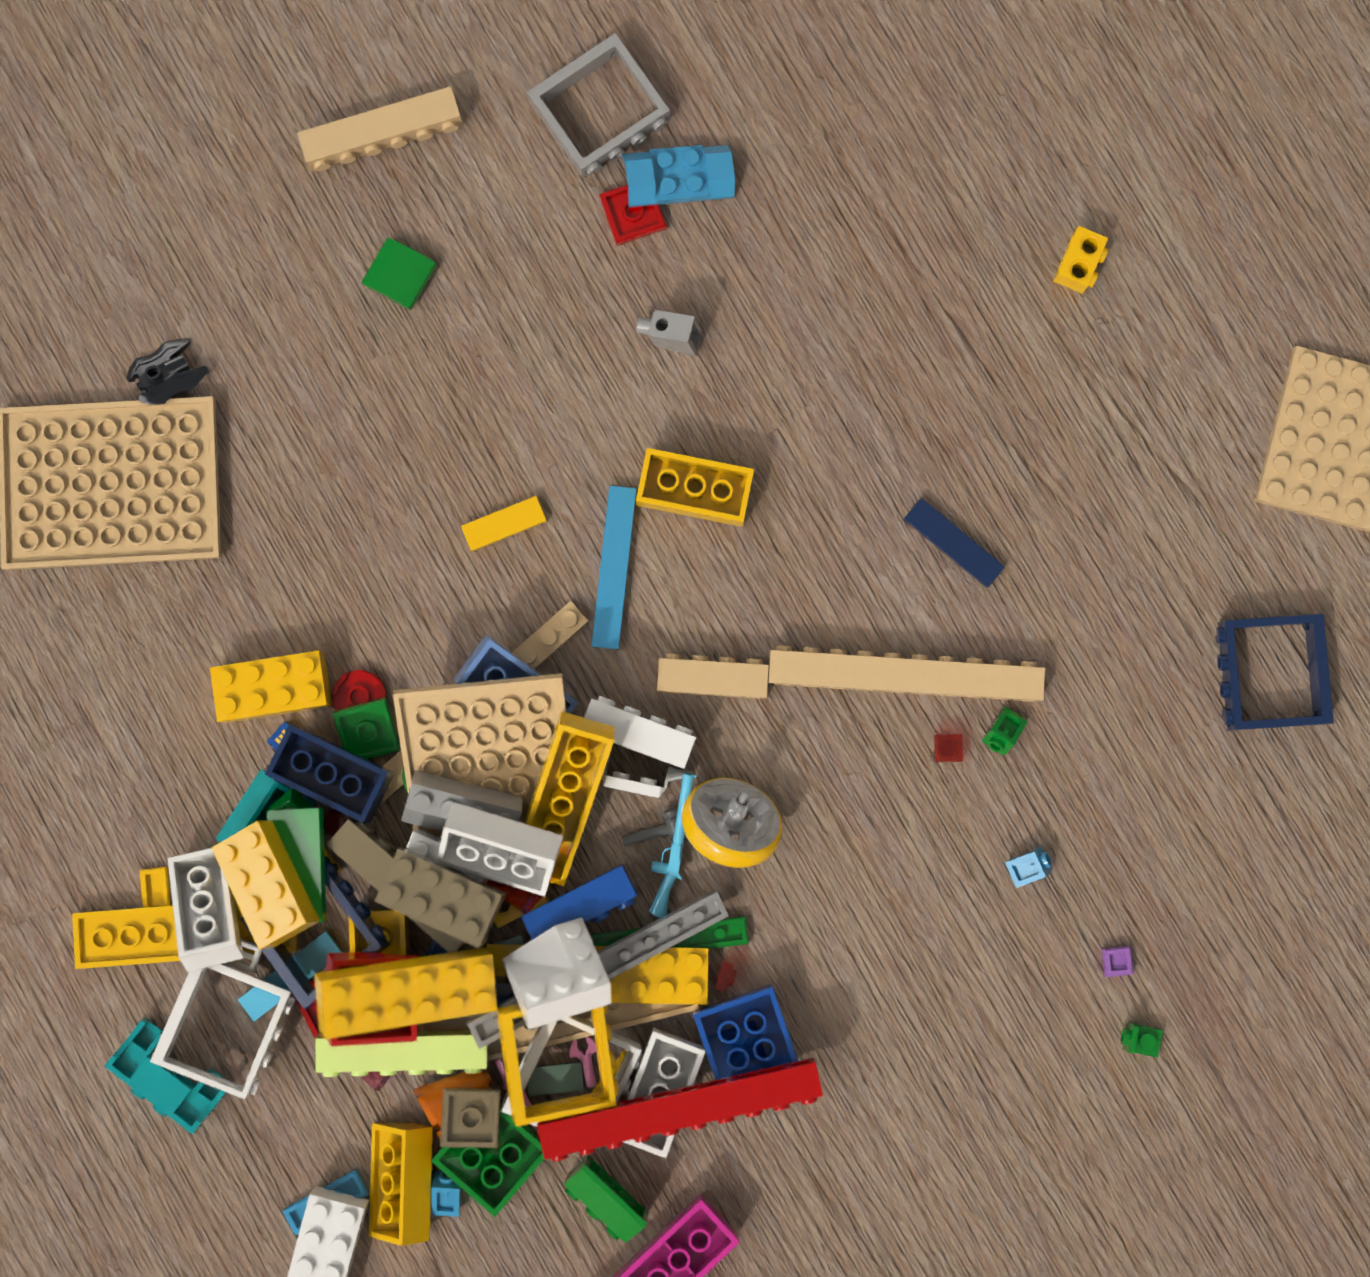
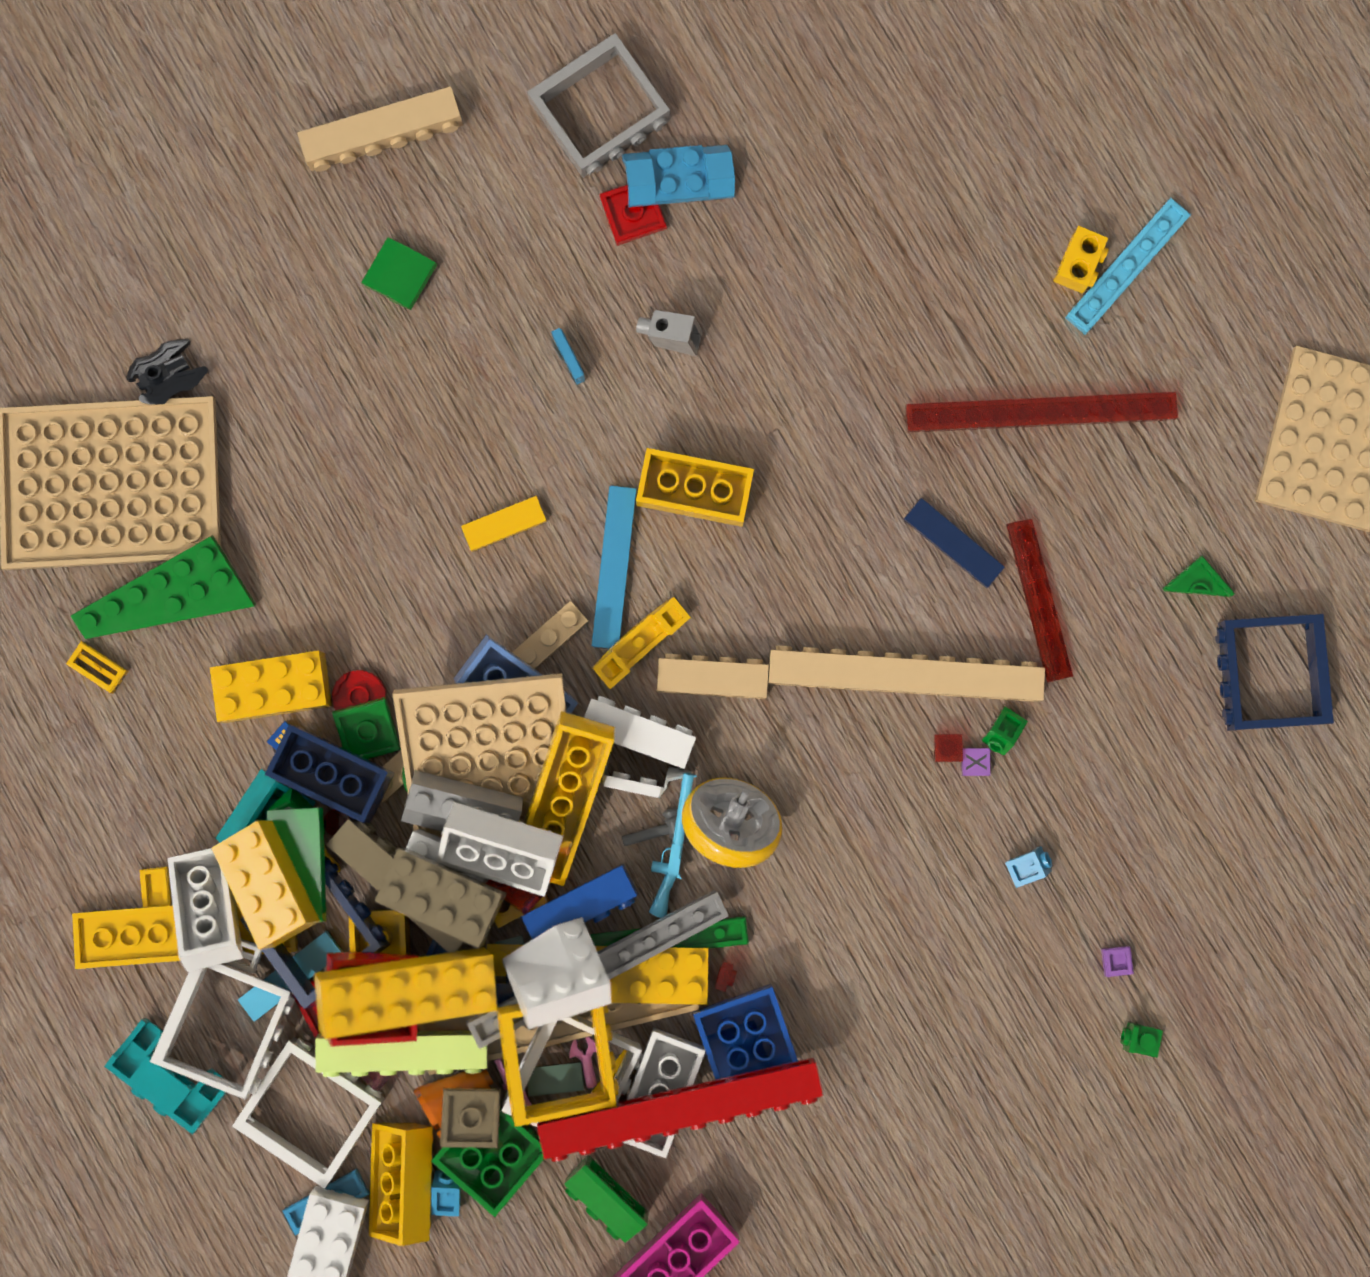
(116, 680): none -> yellow tile
(180, 589): none -> green wing
(286, 1150): none -> white window
(568, 356): none -> dark azure tile
(639, 641): none -> yellow slope
(976, 762): none -> medium lavender tile
(1039, 600): none -> clear red plate
(1041, 412): none -> clear red plate
(1127, 266): none -> medium azure tile
(1199, 579): none -> green tile

